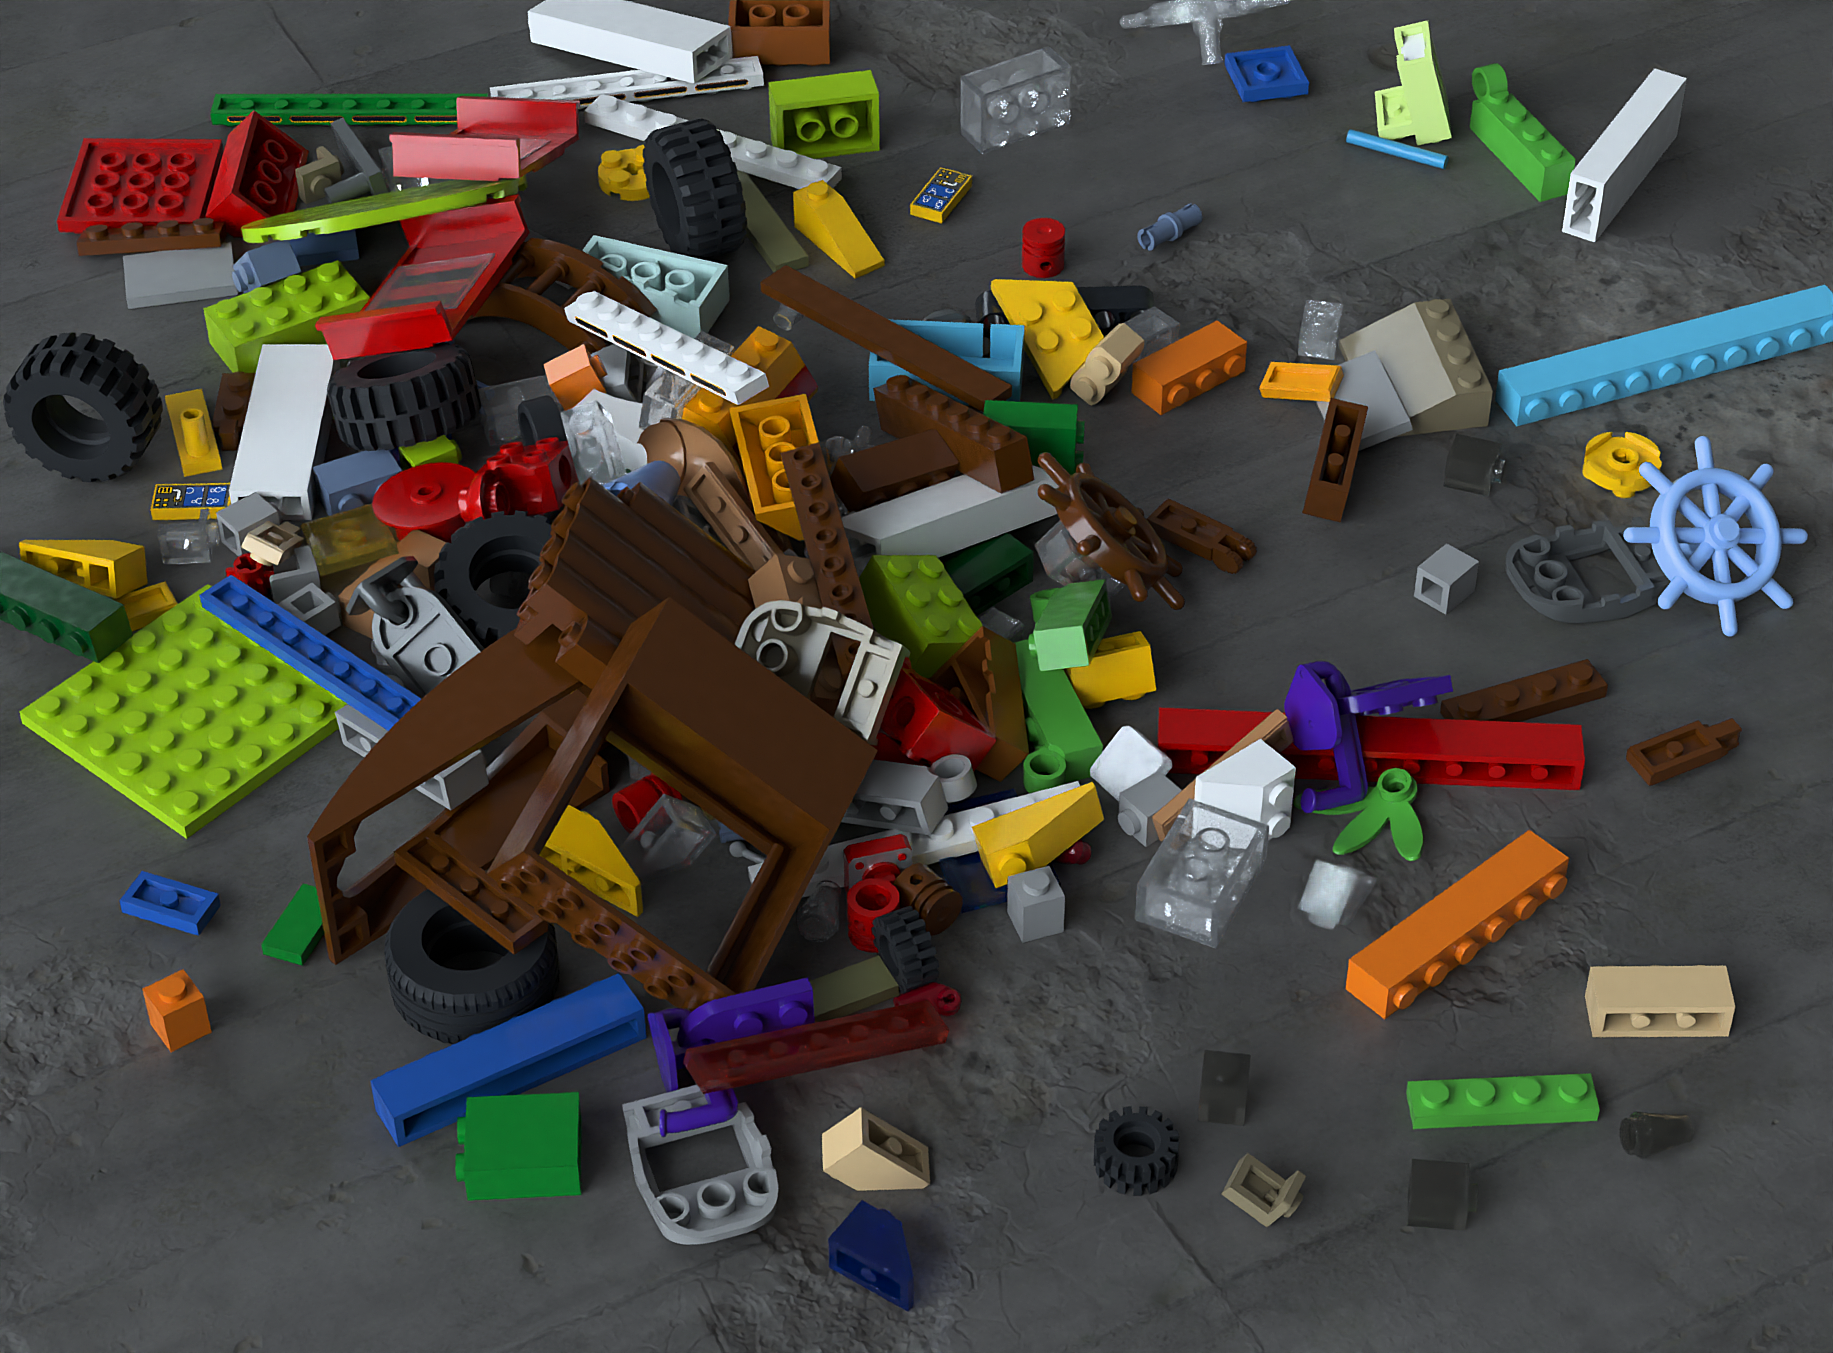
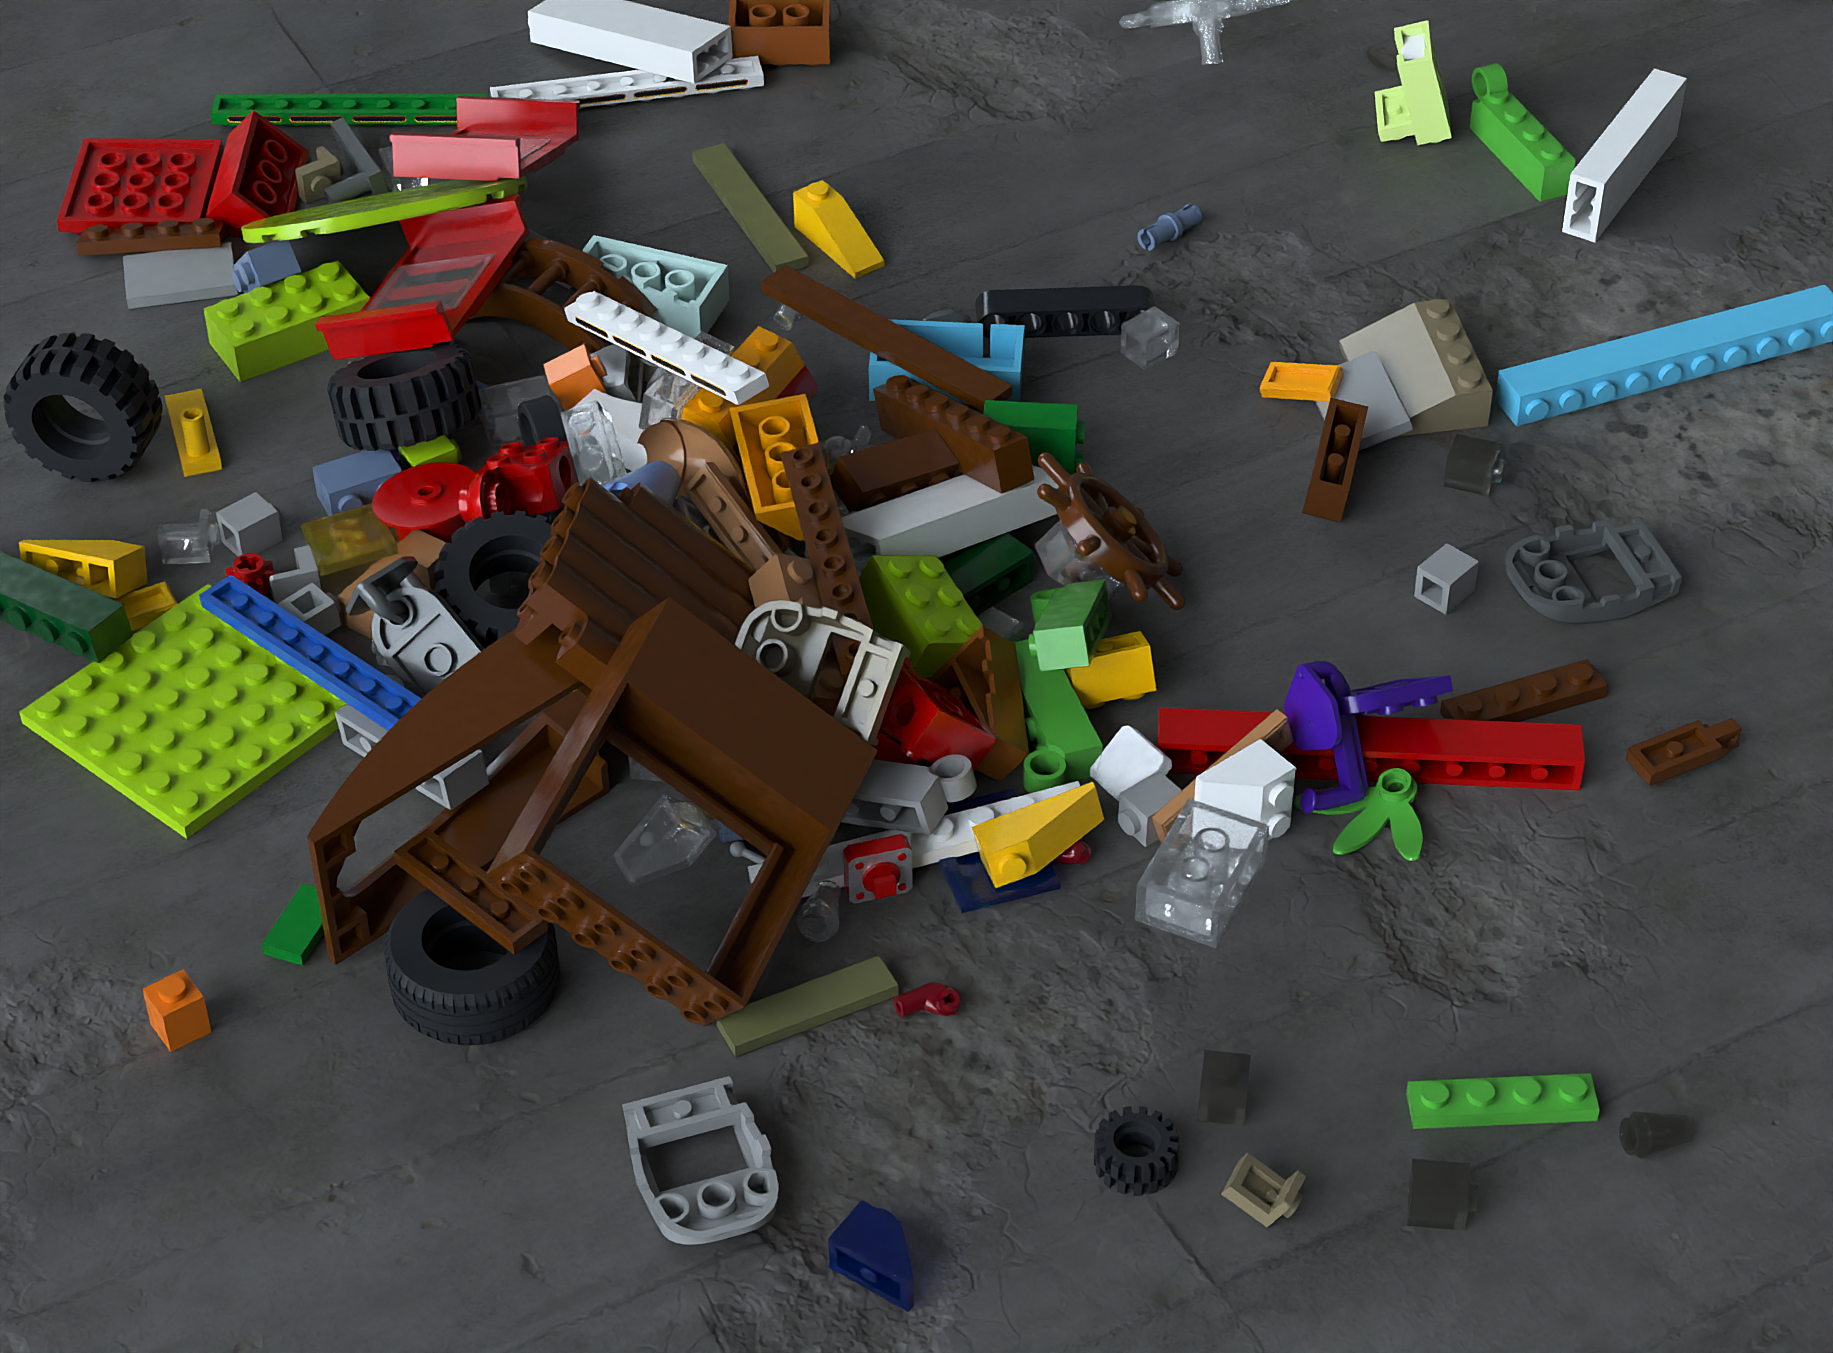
(170, 903): blue plate -> none
(187, 500): tile -> none
(232, 407): reddish brown hinge -> none
(272, 543): tan hinge -> none
(286, 428): white brick -> none
(325, 248): medium blue tile -> none
(509, 1058): blue brick -> none
(520, 1146): green brick -> none
(591, 858): yellow slope -> none
(616, 172): yellow plate -> none
(638, 798): red piece -> none
(695, 189): black tyre -> none
(719, 1021): dark purple plate -> none
(749, 155): white plate -> none
(815, 1046): clear red plate -> none
(825, 114): lime brick -> none
(866, 902): red piece -> none
(874, 1155): tan slope -> none
(906, 948): black tyre -> none
(932, 898): reddish brown piece -> none
(940, 195): tile -> none
(1015, 99): clear brick -> none
(1035, 904): light grey brick -> none
(1043, 242): red piece -> none
(1056, 329): yellow wing -> none
(1107, 364): tan brick -> none
(1189, 367): orange brick -> none
(1202, 536): reddish brown hinge -> none
(1266, 74): blue plate -> none
(1320, 329): clear brick -> none
(1335, 893): clear slope -> none
(1397, 149): dark azure bar -> none
(1457, 924): orange brick -> none
(1605, 461): yellow plate -> none
(1659, 1001): tan brick -> none
(1685, 550): light blue piece -> none

